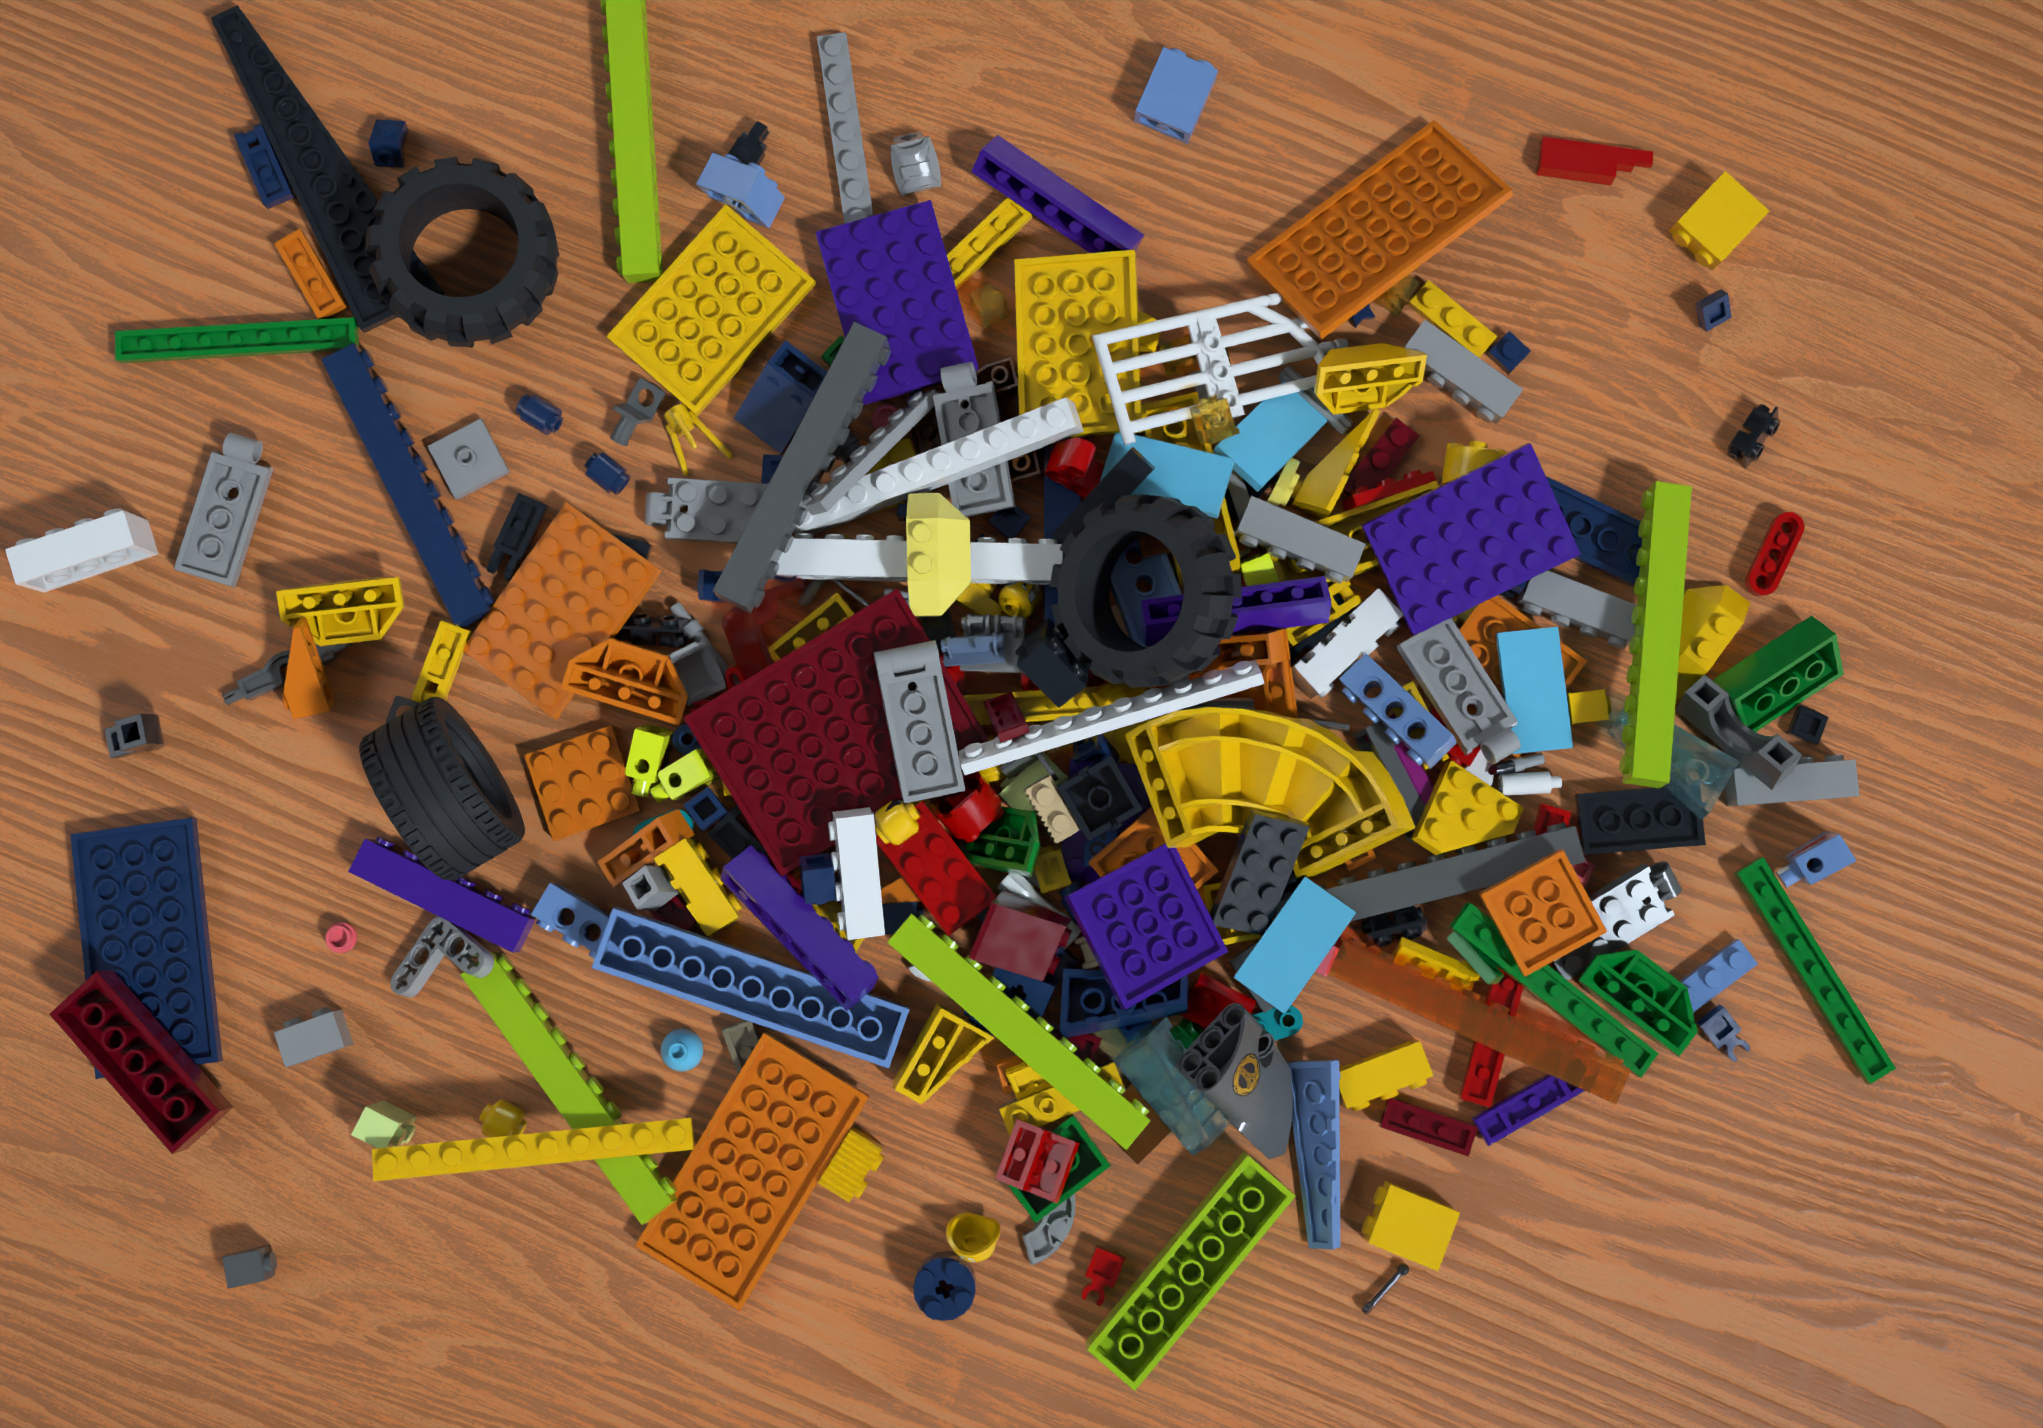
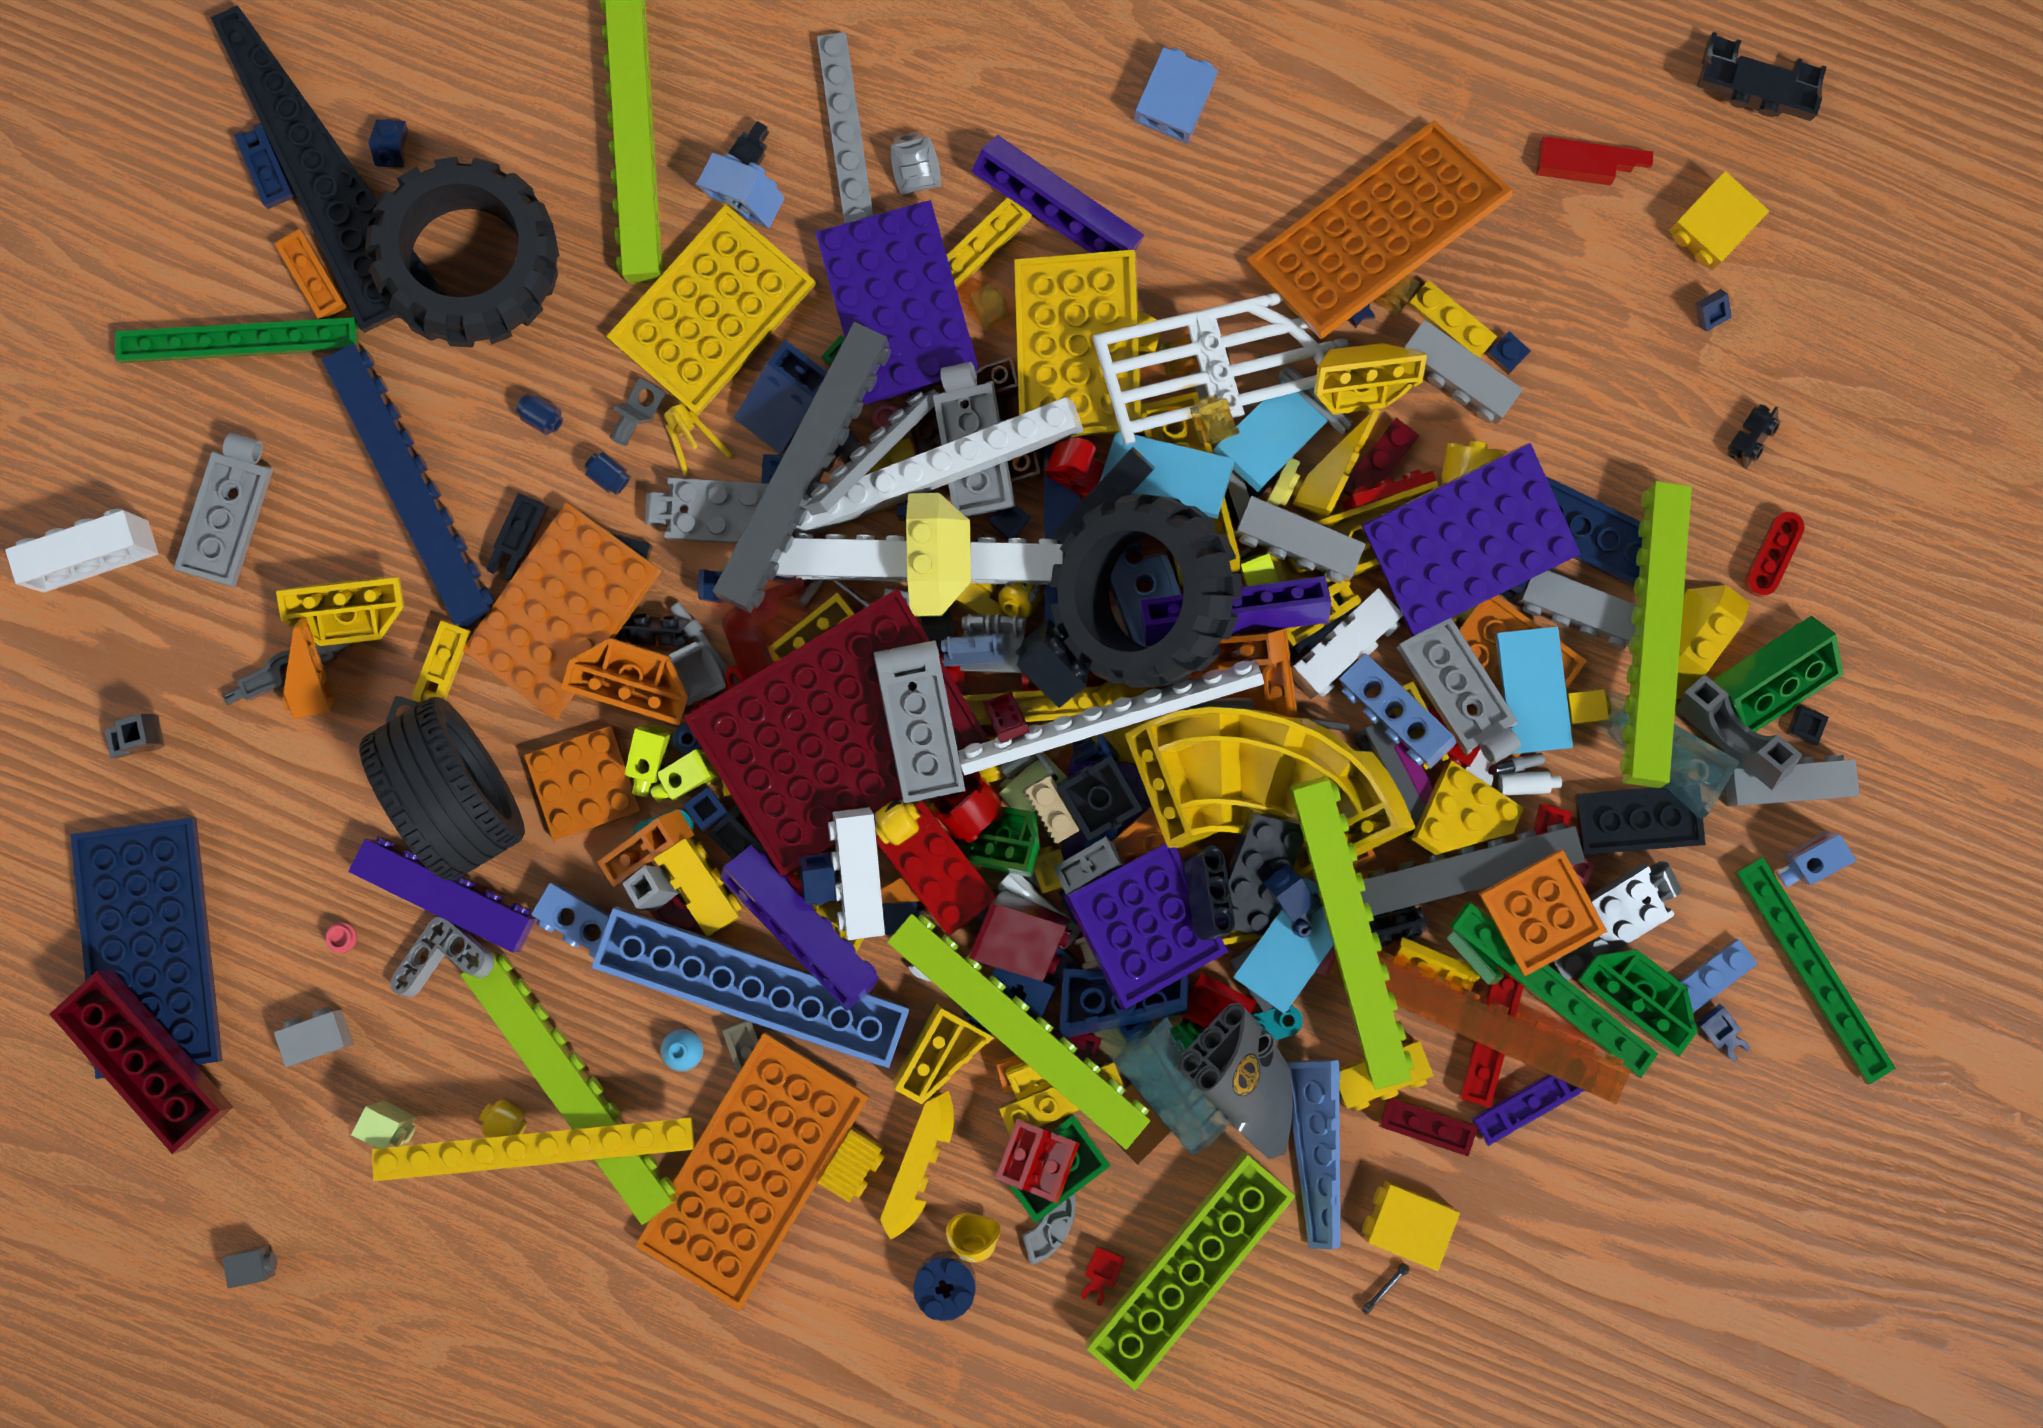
(469, 459): light grey plate -> none
(903, 1204): none -> yellow brick
(1088, 865): none -> dark grey hinge
(1209, 893): none -> black beam
(1290, 892): none -> dark blue brick
(1302, 926): none -> dark blue arm
(1351, 933): none -> lime brick
(1760, 84): none -> black bracket

